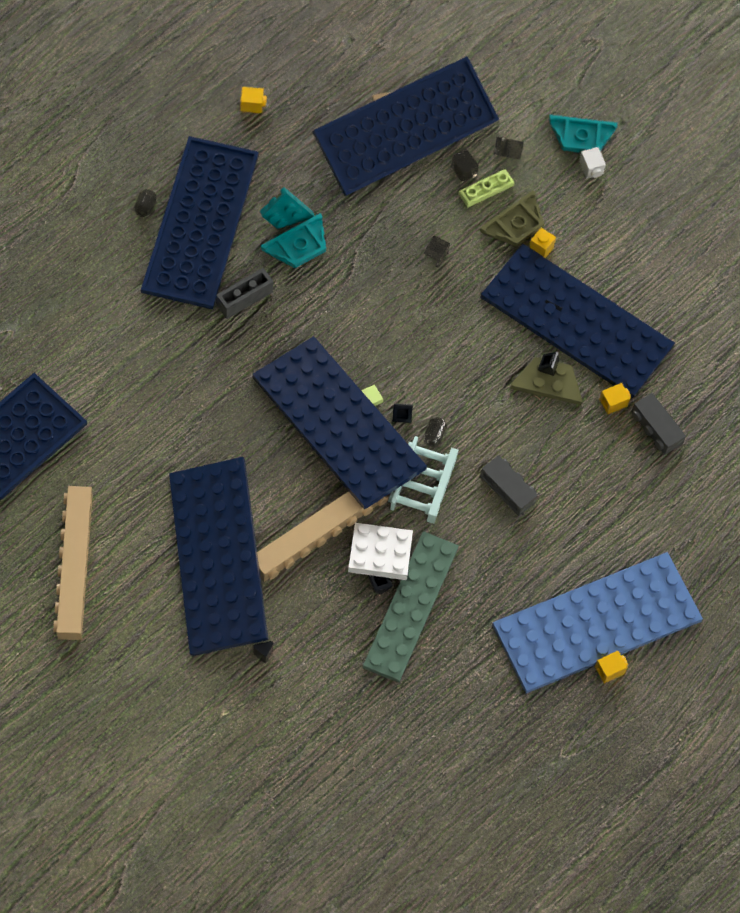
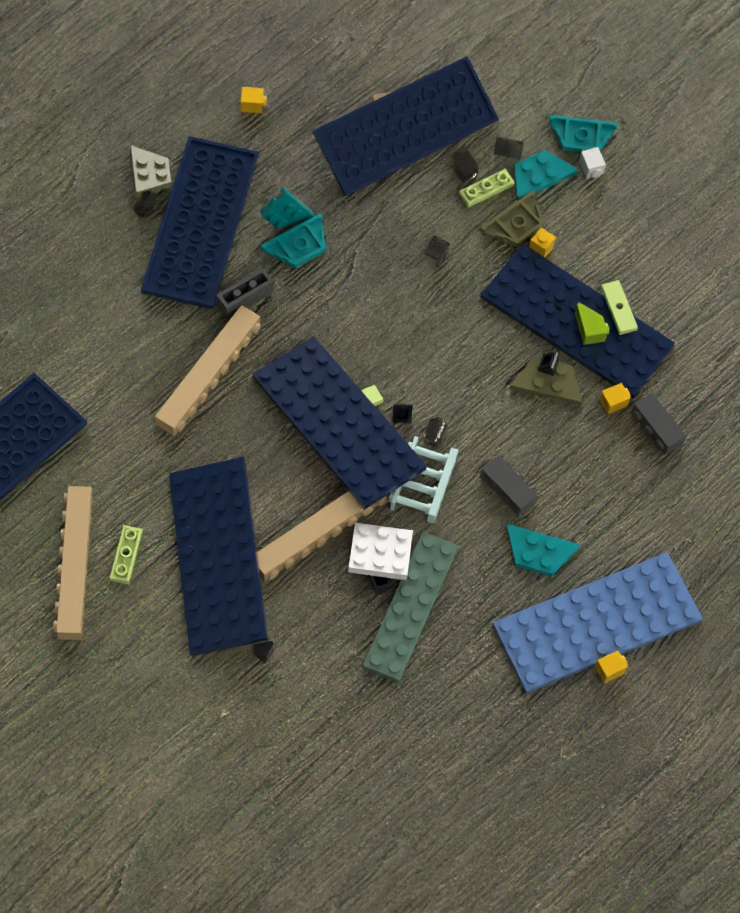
(124, 564): none -> yellowish green tile
(149, 171): none -> wing
(207, 371): none -> tan brick
(539, 551): none -> teal wing
(540, 173): none -> teal wing
(591, 325): none -> lime slope
(616, 299): none -> yellowish green tile

